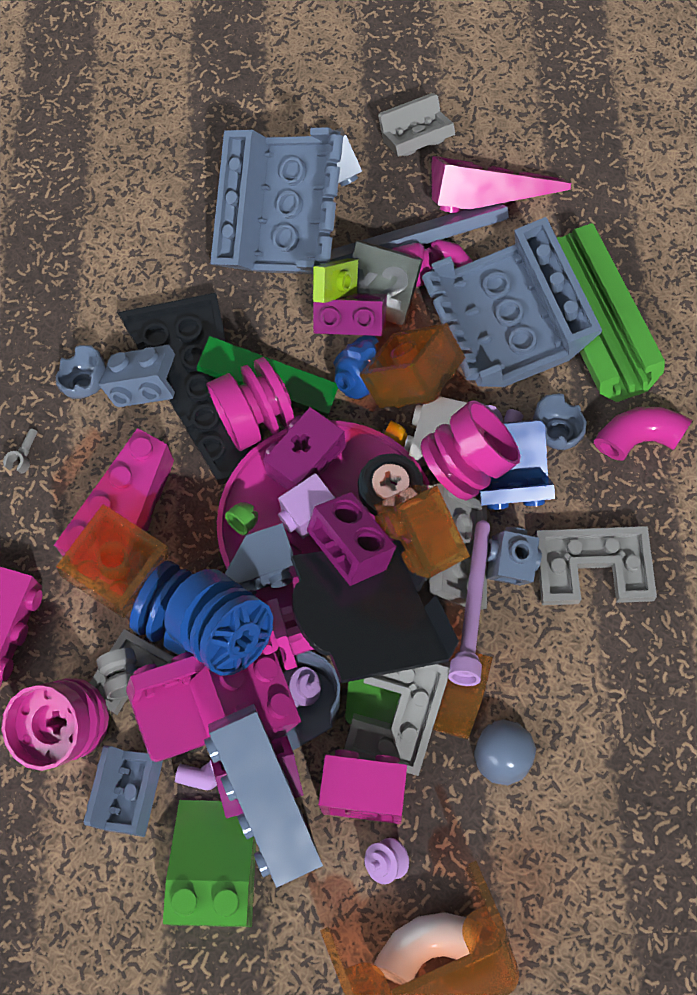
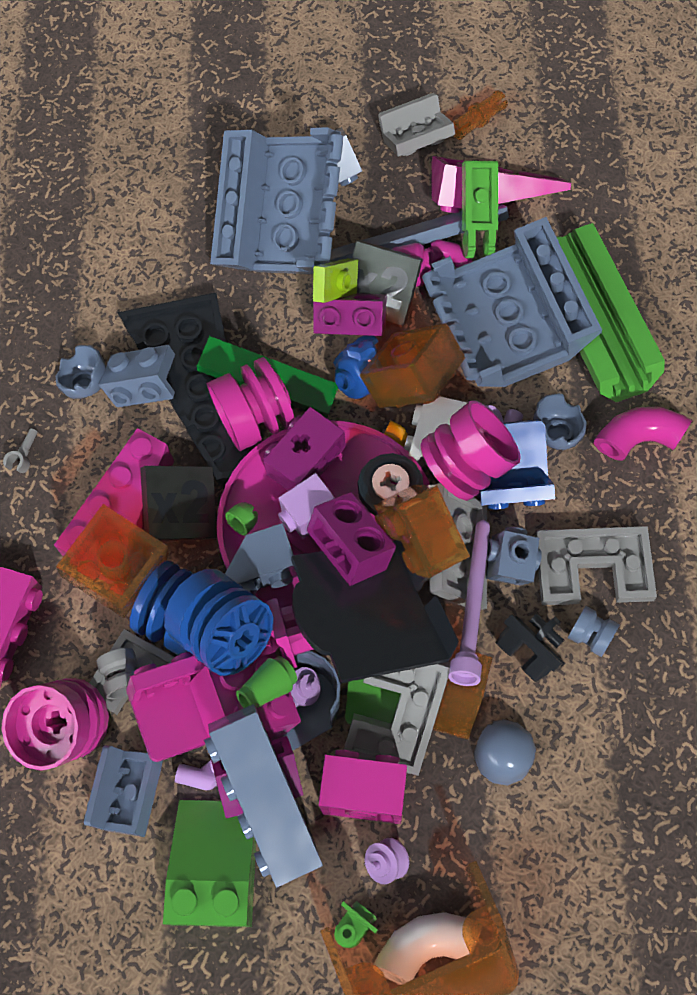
(179, 502): none -> pearl dark grey tile
(269, 682): none -> bright green cone
(354, 925): none -> bright green hinge
(479, 114): none -> clear orange pin
(479, 205): none -> bright green hinge
(518, 634): none -> black hips
(584, 631): none -> sand blue wheel

